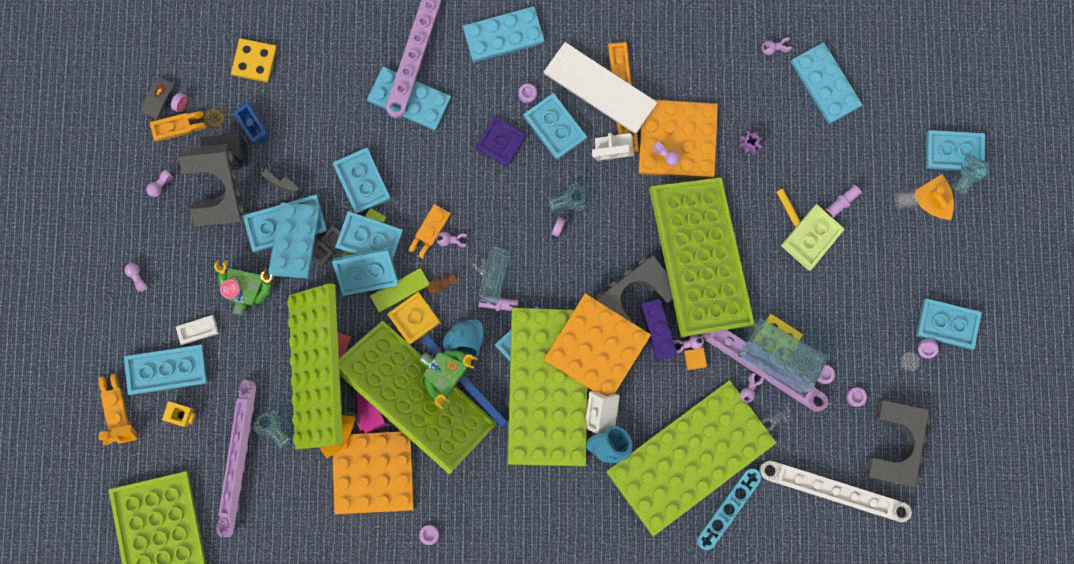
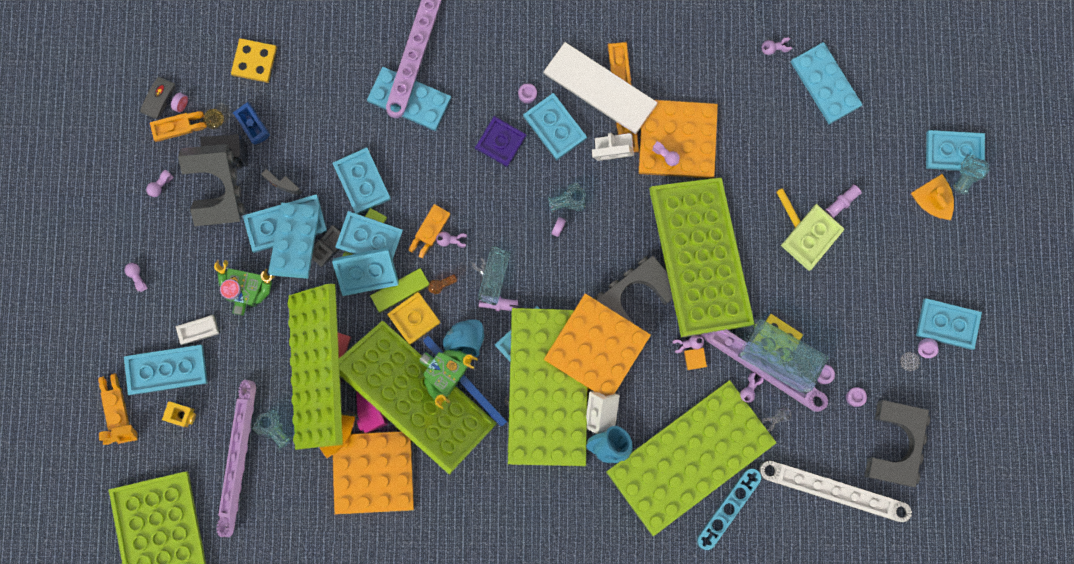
(429, 534): lavender tile -> none
(503, 34): medium azure plate -> none
(658, 328): dark purple brick -> none
(752, 138): medium lavender gear -> none
(906, 200): clear beam -> none

